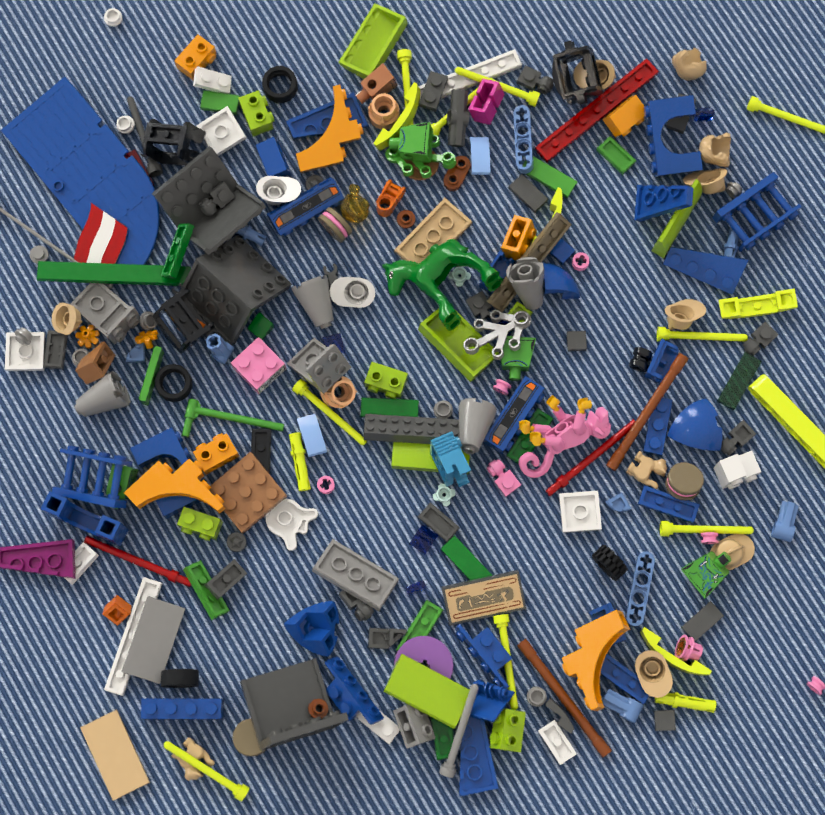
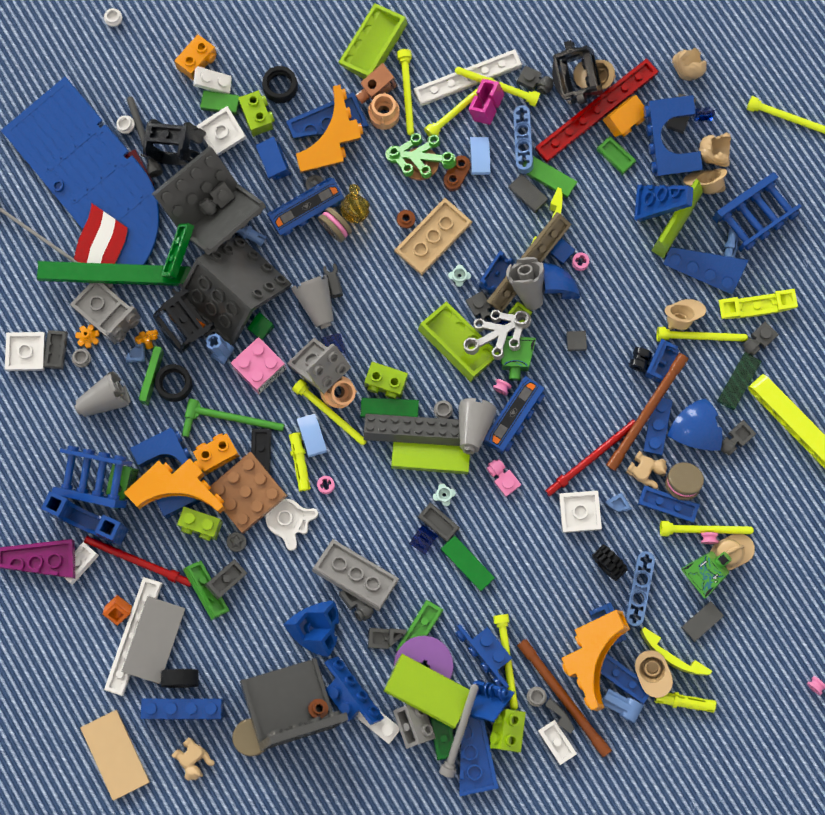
(23, 336): light grey plate -> none
(38, 253): light grey plate -> none
(66, 318): tan piece -> none
(95, 363): medium nougat slope -> none
(147, 321): light grey plate -> none
(238, 790): neon yellow piece -> none
(278, 190): white piece -> none
(352, 292): white piece -> none
(390, 195): orange piece -> none
(412, 98): neon yellow slope -> none
(414, 142): bright green torso -> none
(415, 588): clear blue tile -> none
(433, 91): dark grey plate -> none
(434, 270): green animal -> none
(450, 459): dark azure piece -> none
(458, 118): dark grey piece -> none
(483, 597): tile -> none
(518, 237): light orange brick -> none
(523, 442): green tile -> none
(567, 434): bright pink animal -> none
(664, 720): dark grey tile -> none
(688, 649): bright pink piece -> none
(733, 189): light grey plate -> none
(736, 469): white brick -> none
(784, 525): medium blue piece -> none

